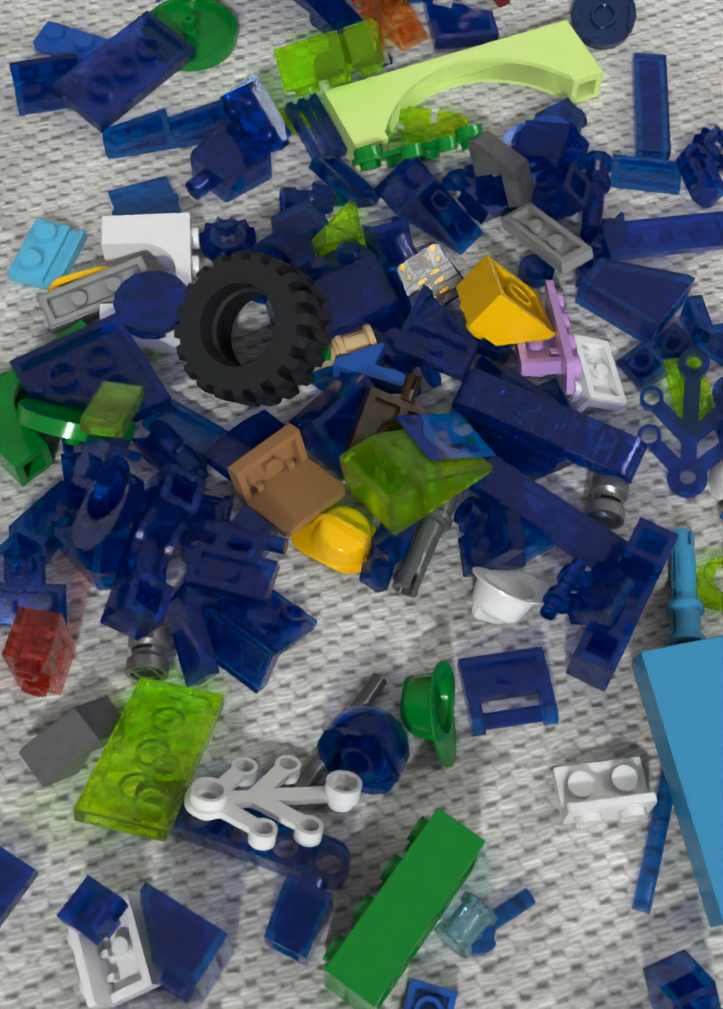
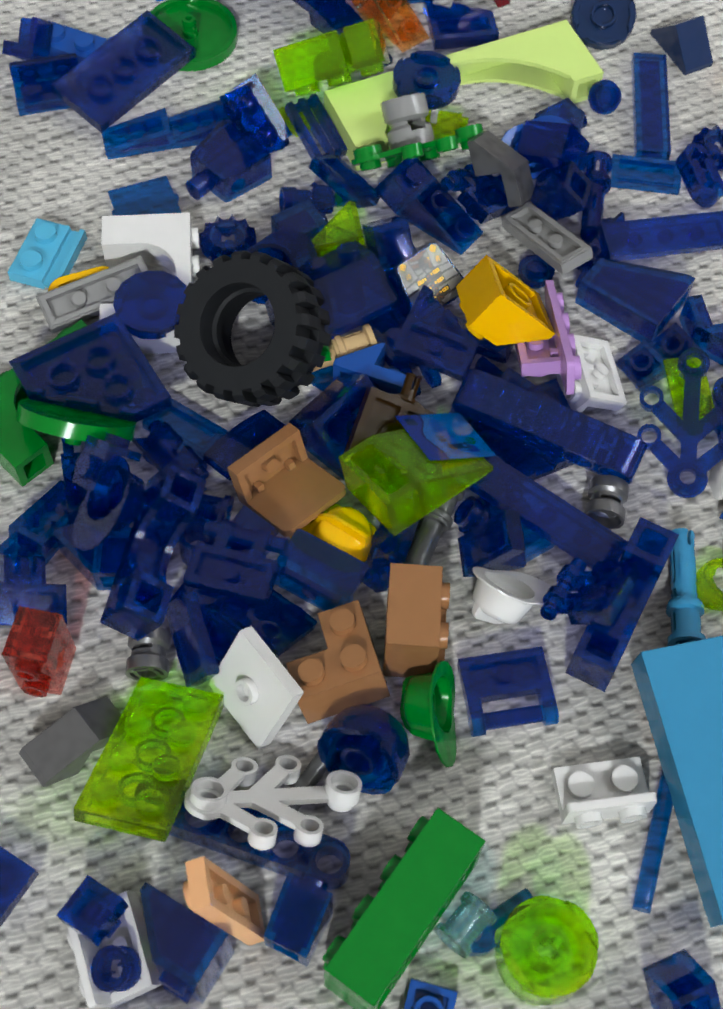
(33, 40): none -> clear blue panel
(102, 972): none -> clear blue bush
(111, 409): clear neon green tile -> none
(223, 900): none -> light nougat plate
(256, 687): none -> white plate
(319, 571): none -> clear blue panel
(344, 672): none -> medium nougat brick
(407, 120): none -> light grey wheel
(415, 620): none -> medium nougat brick
(428, 74): none -> clear blue tile
(546, 923): none -> clear neon green brick
(604, 97): none -> clear blue plate
(685, 43): none -> dark blue slope

